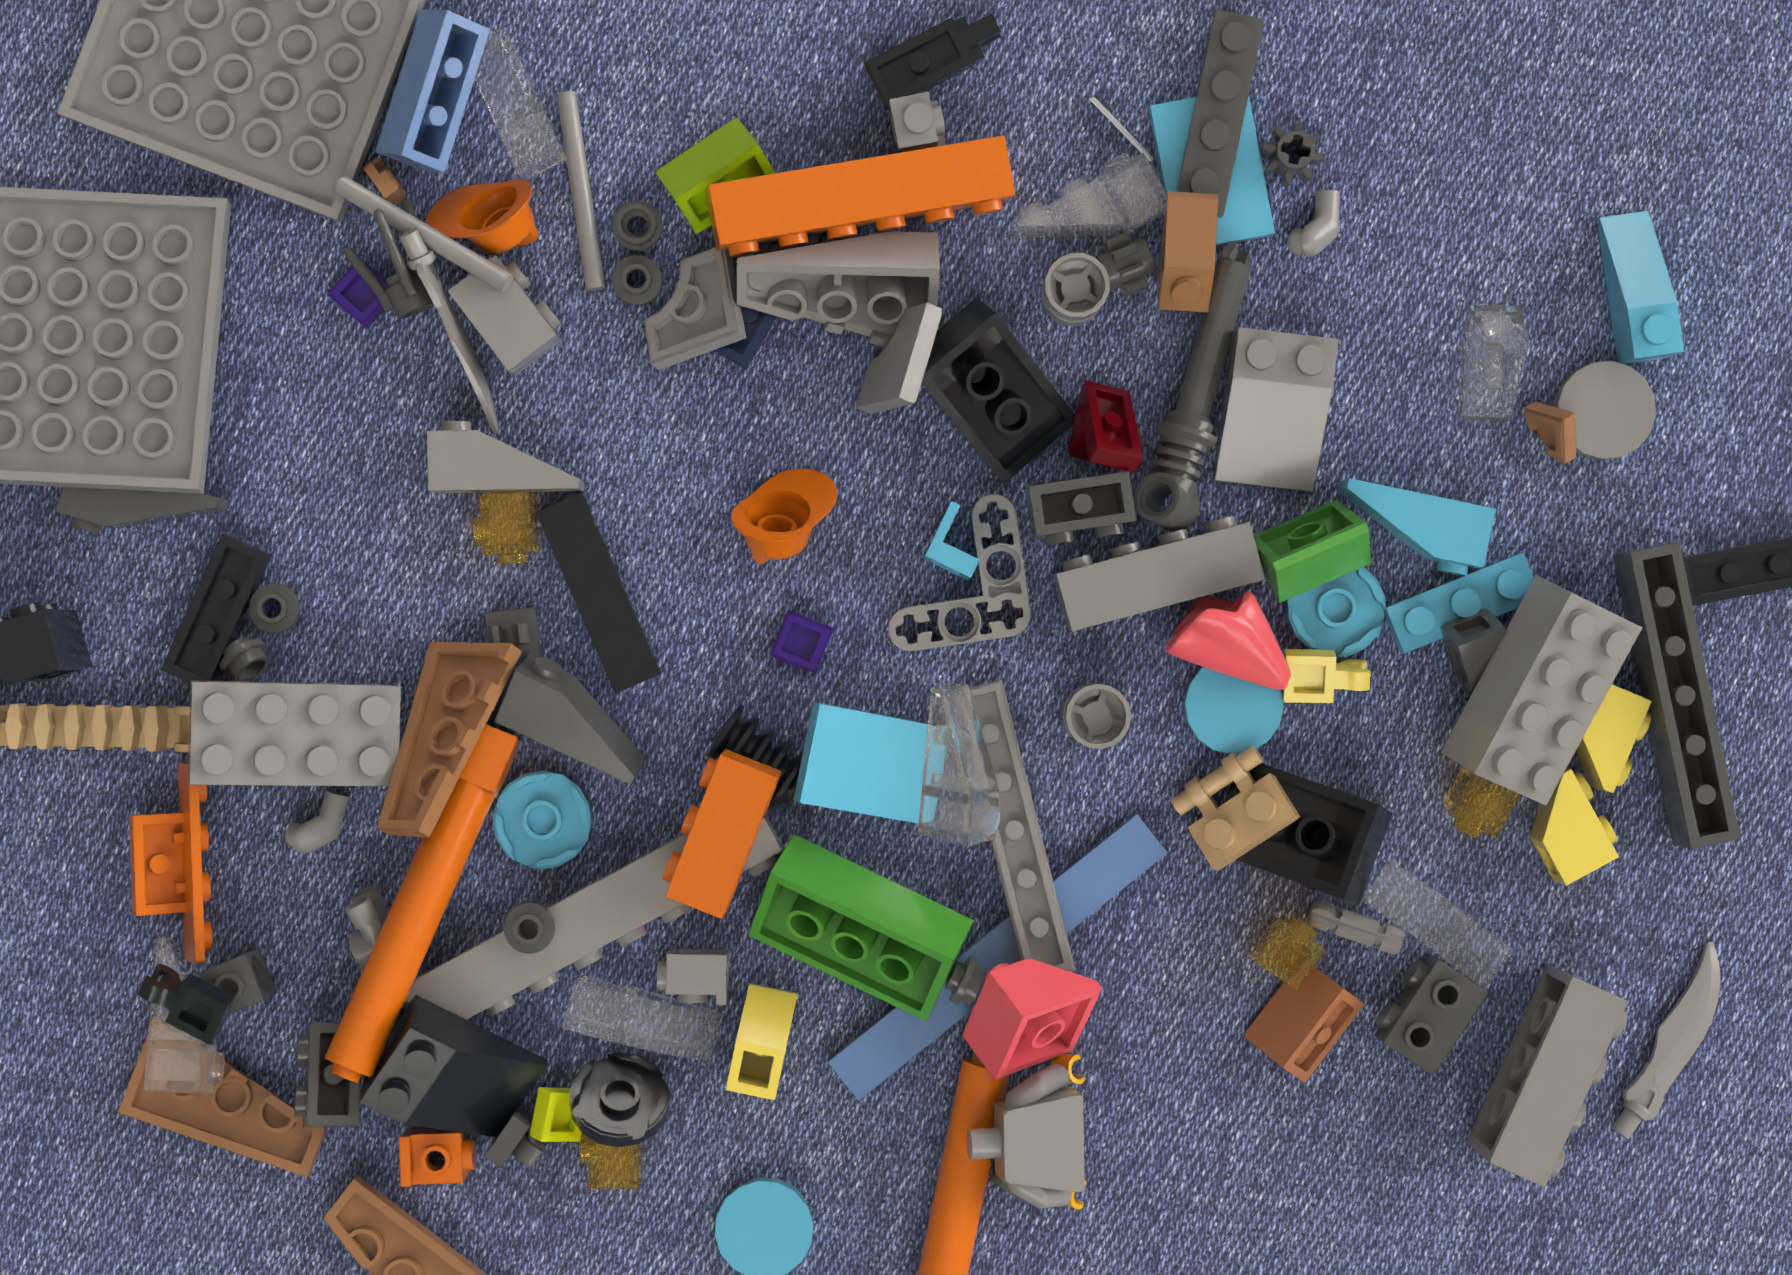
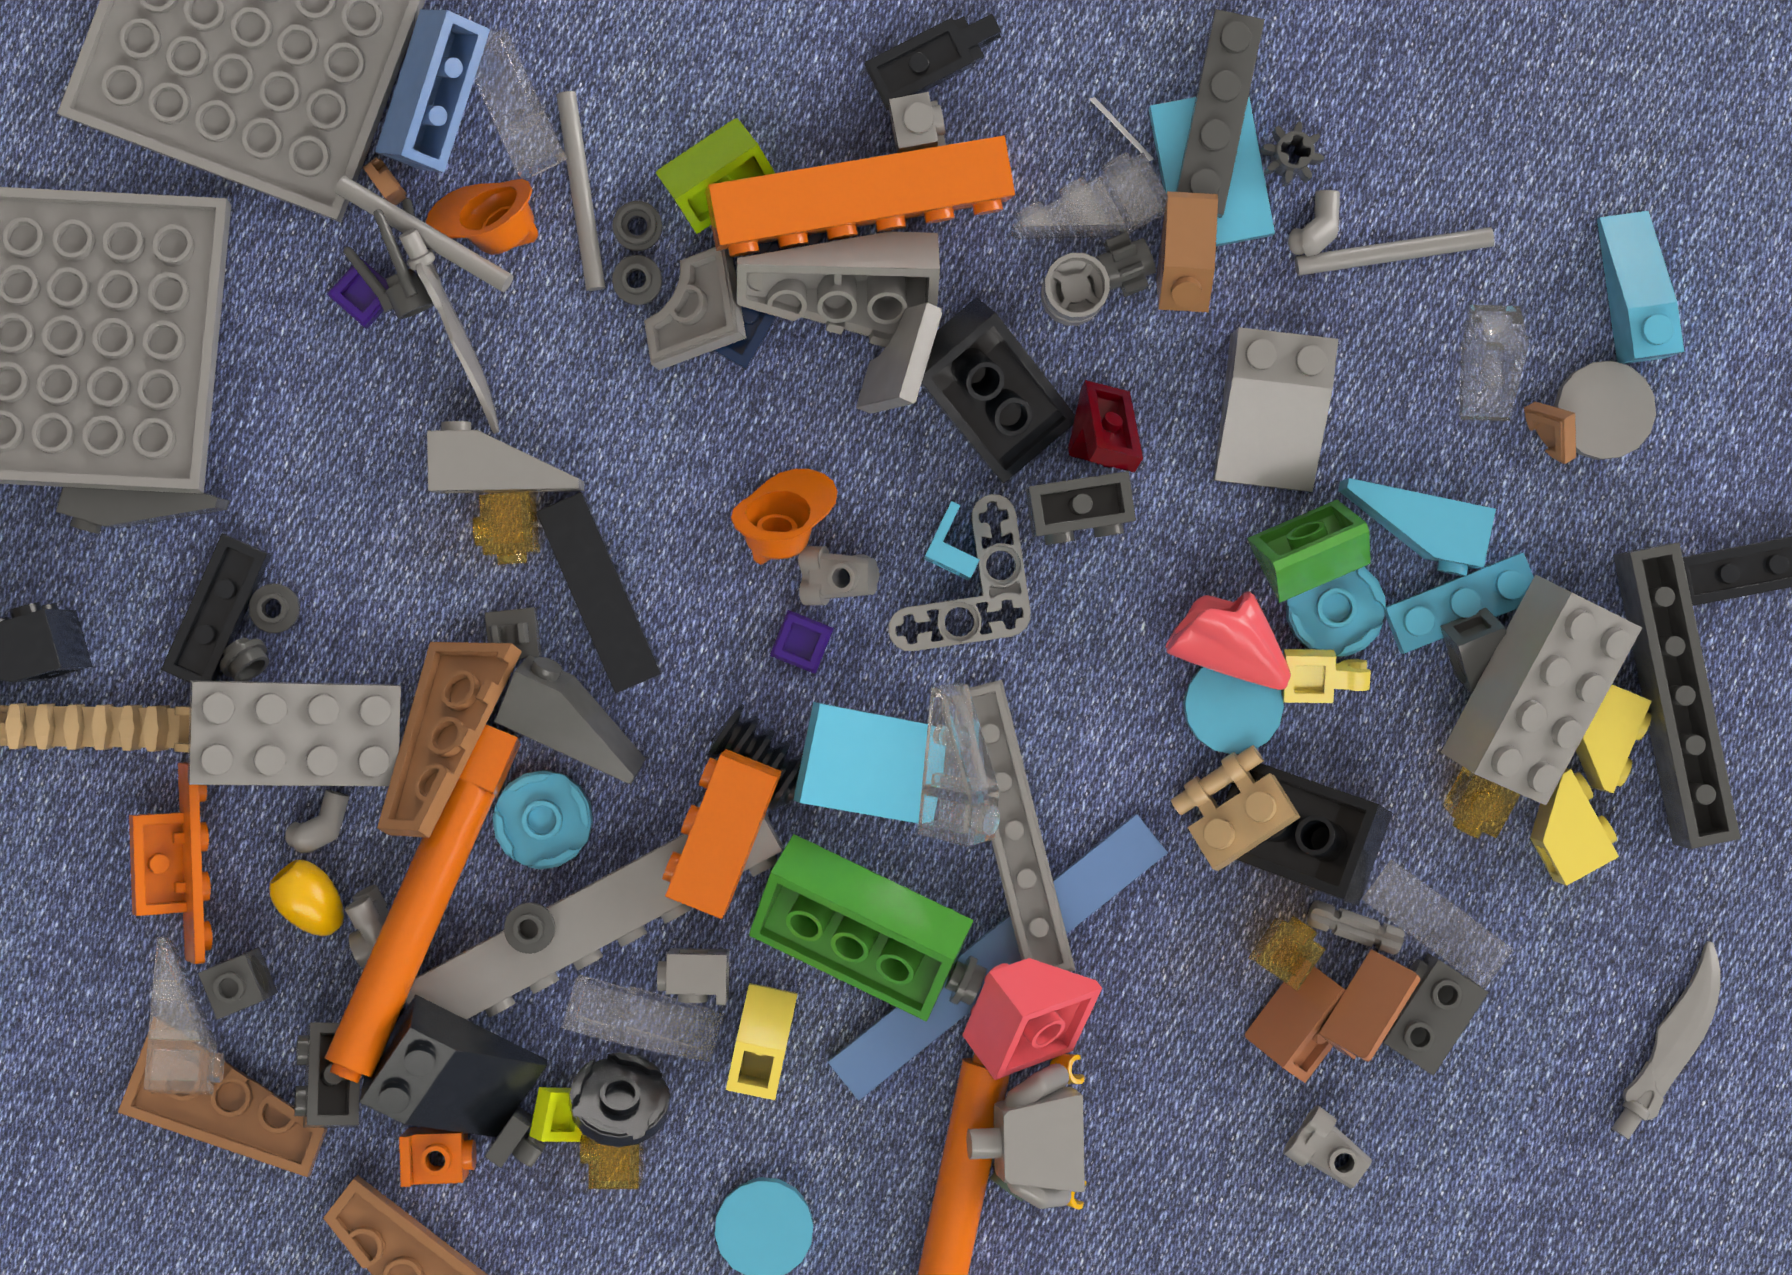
(193, 1004): black plate -> none
(307, 898): none -> yellow animal
(508, 319): light grey brick -> none
(827, 575): none -> light grey plate
(1096, 715): light grey wheel -> none
(1158, 576): light grey brick -> none
(1187, 429): dark grey piece -> none
(1321, 1142): none -> light grey plate
(1369, 1006): none -> nougat panel
(1395, 251): none -> light grey bar
(1548, 1076): light grey brick -> none

